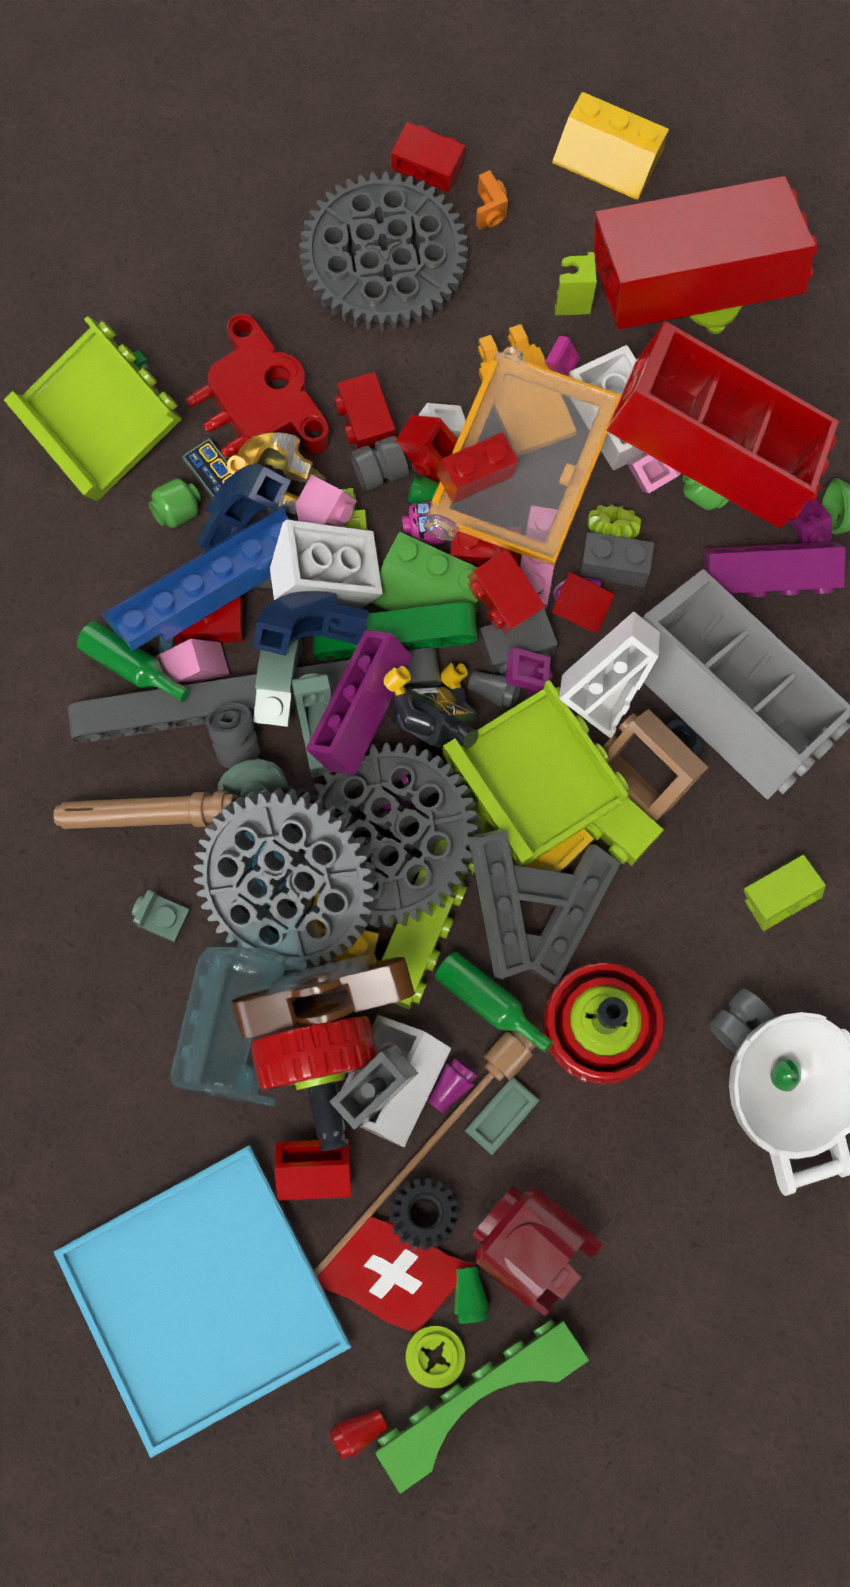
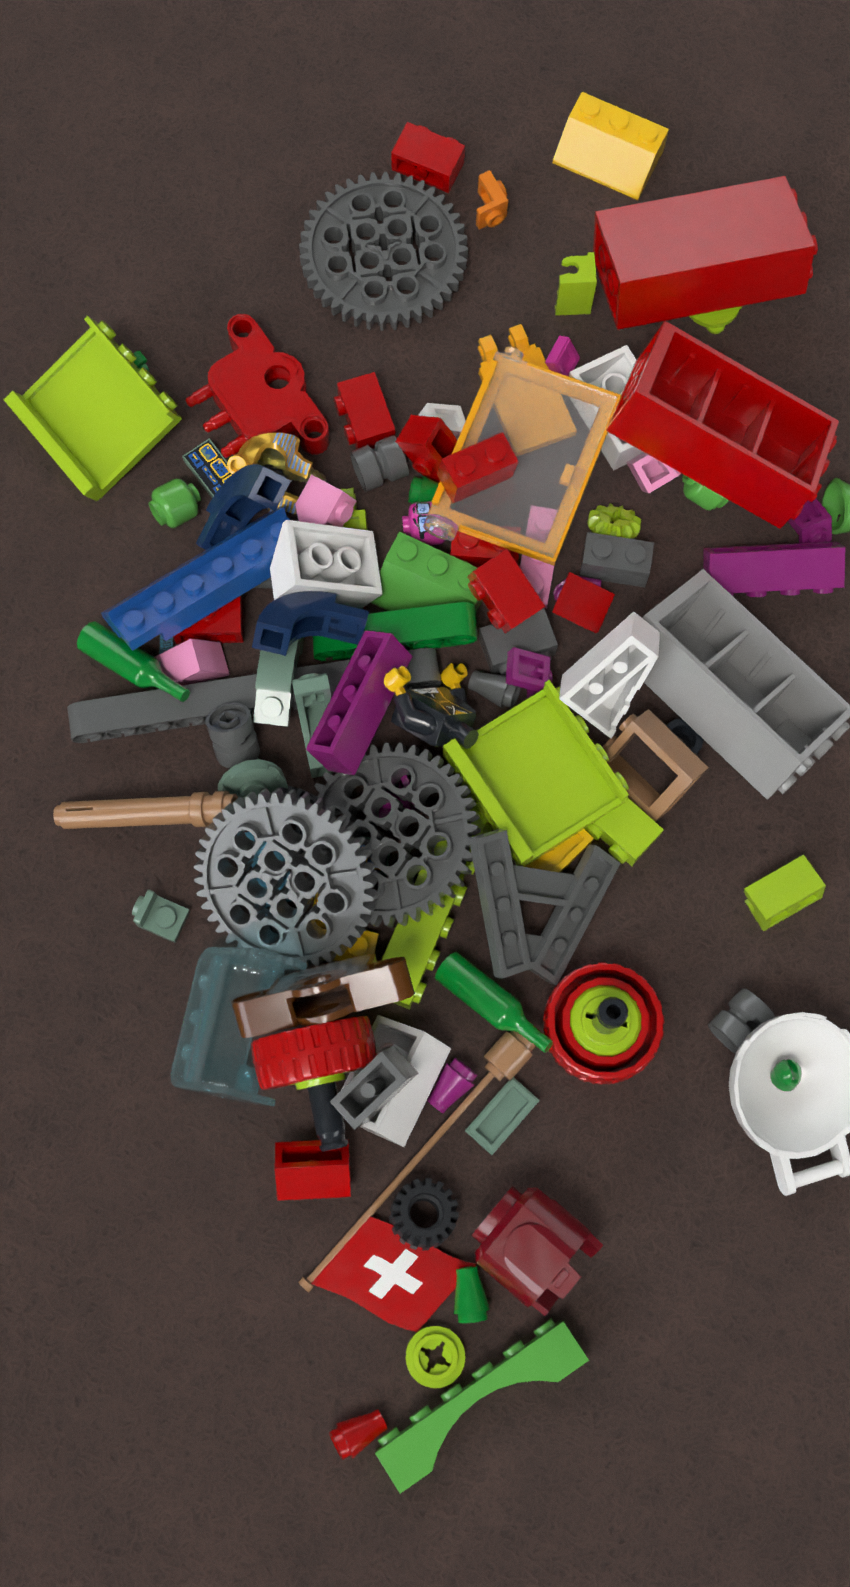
(201, 1300): medium azure tile -> none

